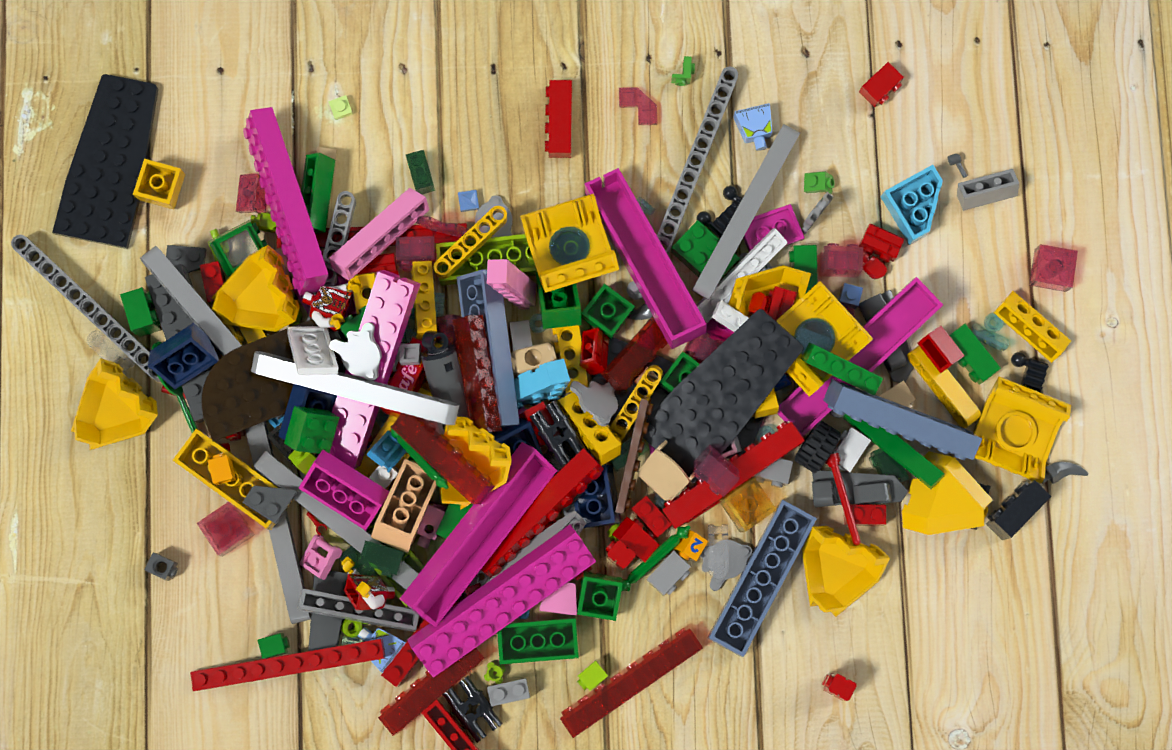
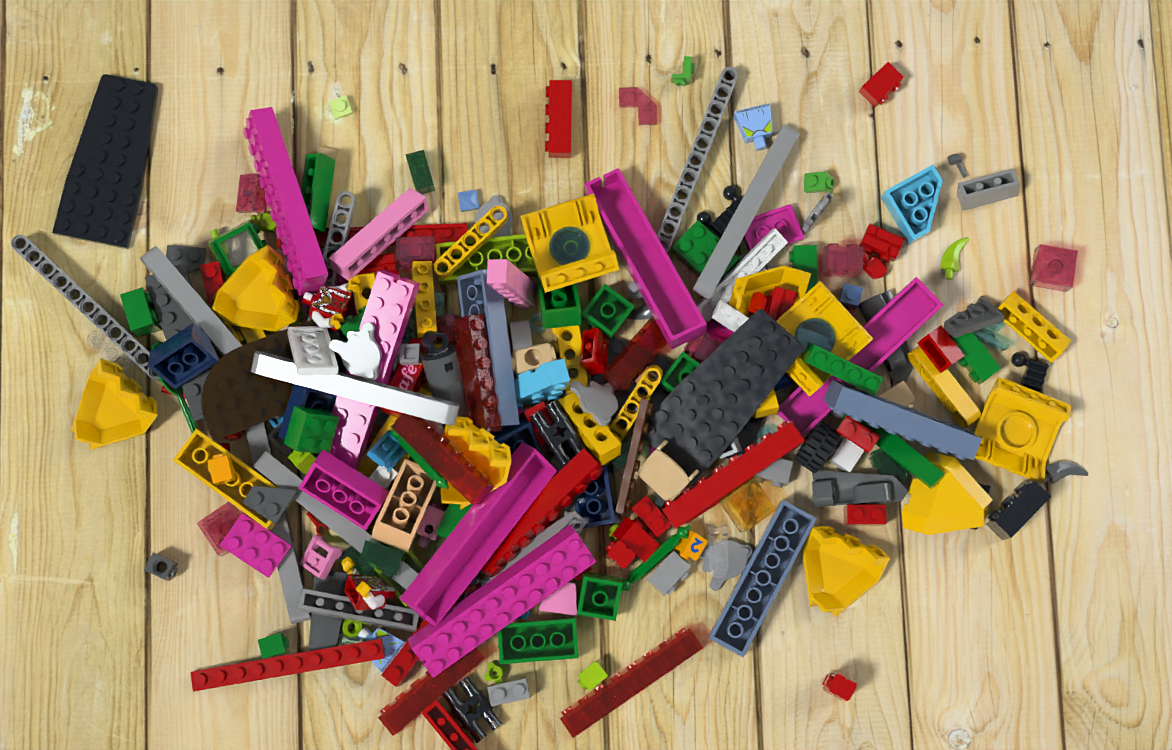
(159, 184): yellow brick -> none
(255, 545): none -> dark pink plate
(447, 228): clear pink tile -> none
(645, 206): clear light blue plate -> none
(716, 471): clear pink brick -> none
(833, 463): red piece -> none
(858, 433): none -> red brick
(951, 258): none -> lime bar
(973, 318): none -> dark grey wing

